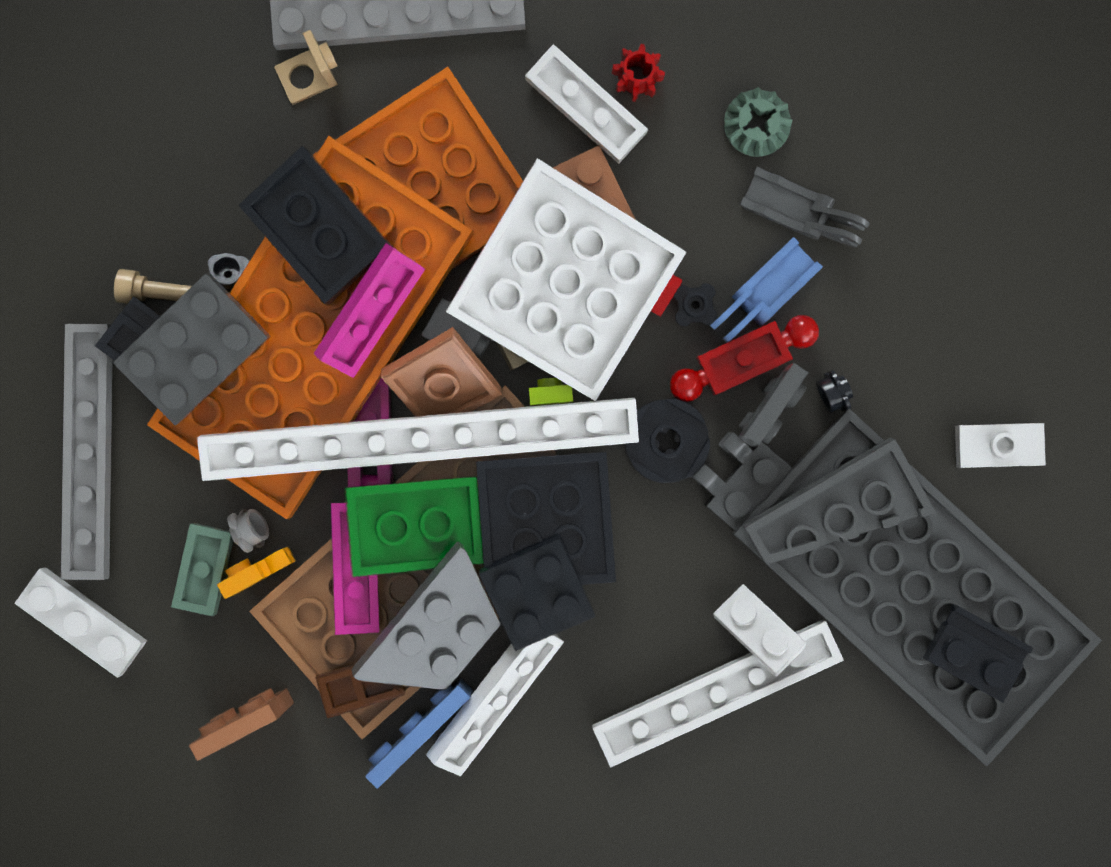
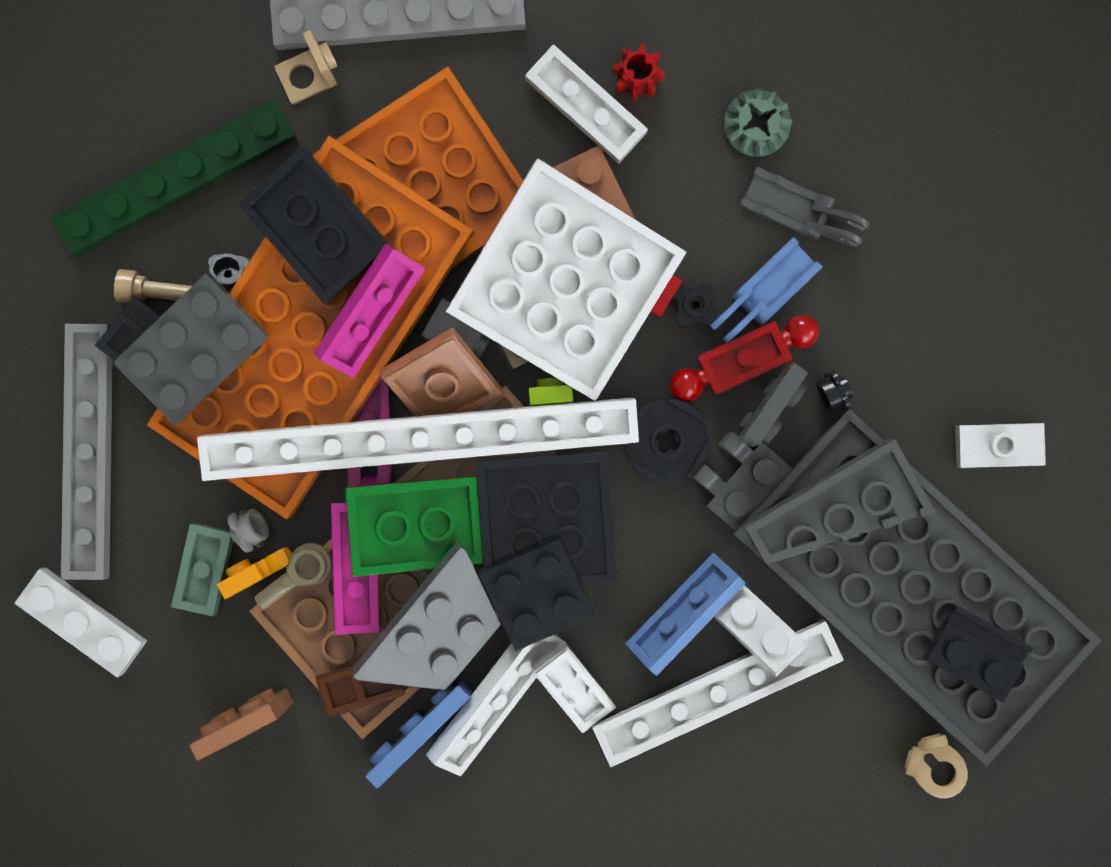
(174, 178): none -> dark green plate
(307, 566): none -> dark tan plate
(573, 687): none -> white plate
(685, 614): none -> medium blue plate
(921, 772): none -> tan piece

